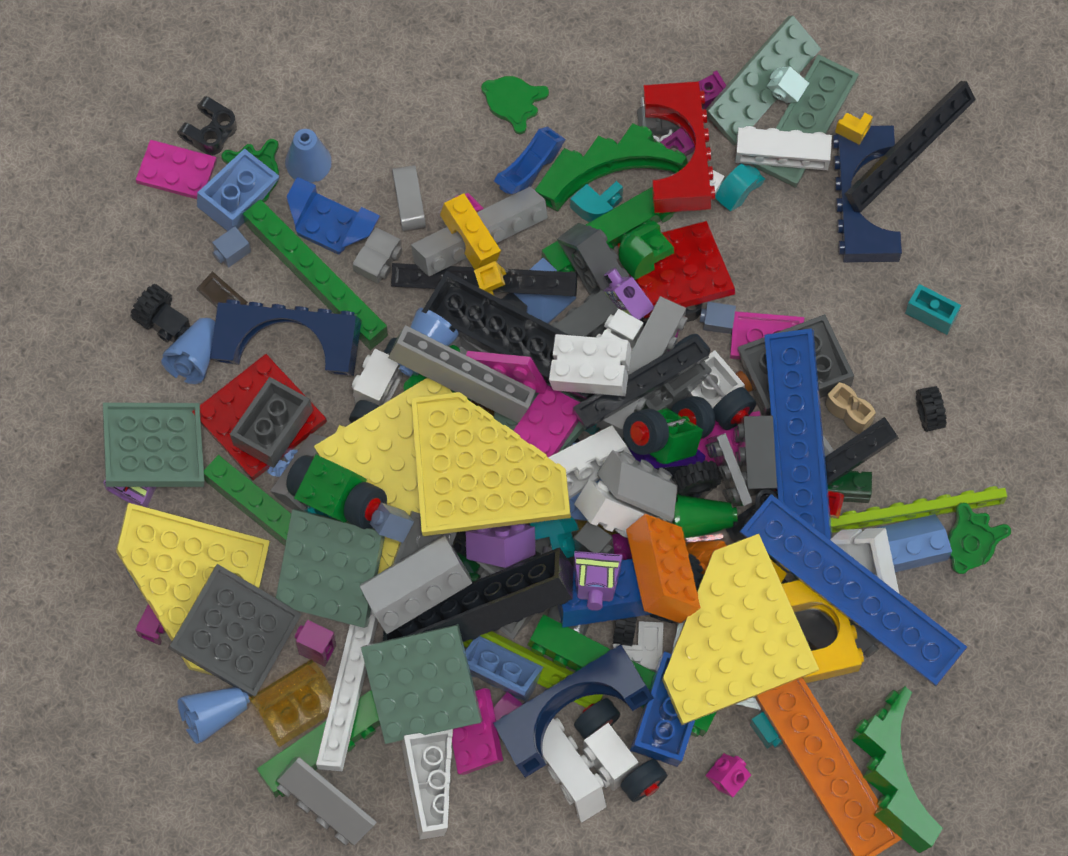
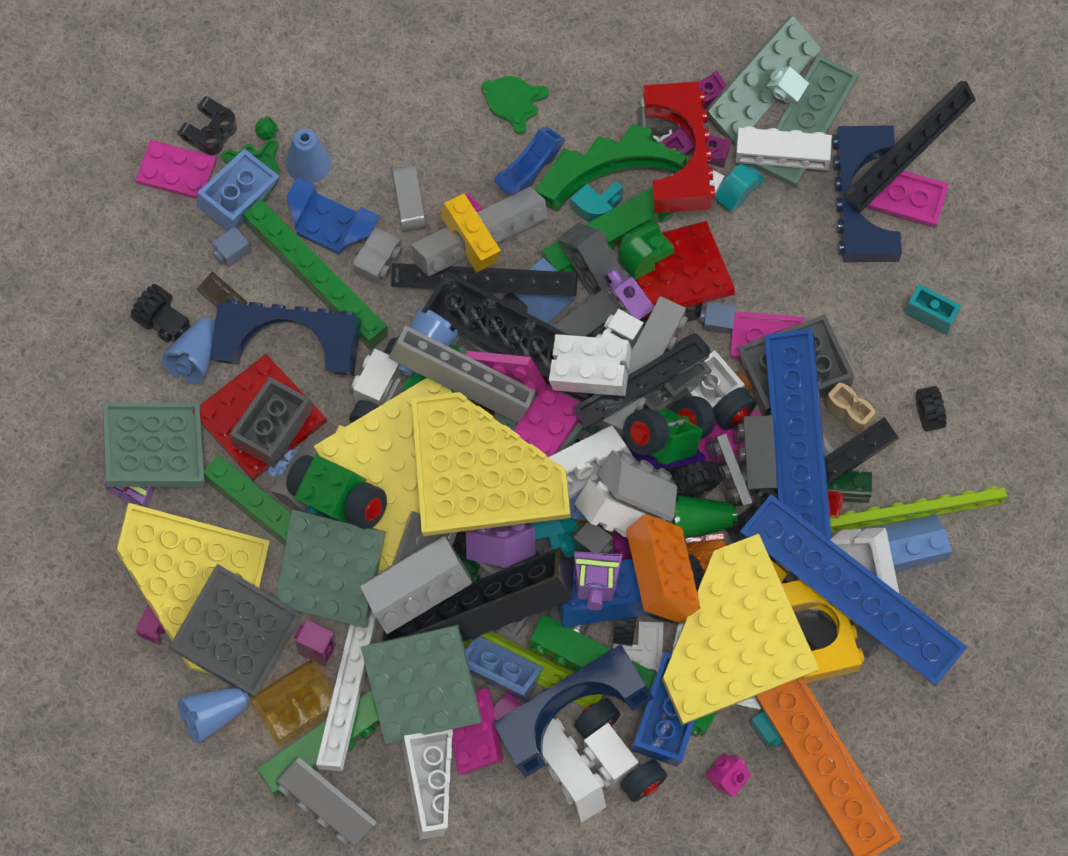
(266, 128): none -> green plate
(391, 522): sand blue brick -> none
(490, 277): yellow panel -> none
(719, 151): none -> magenta brick
(853, 127): yellow panel -> none
(886, 772): arch -> none
(912, 199): none -> dark pink plate
(973, 539): green tile -> none

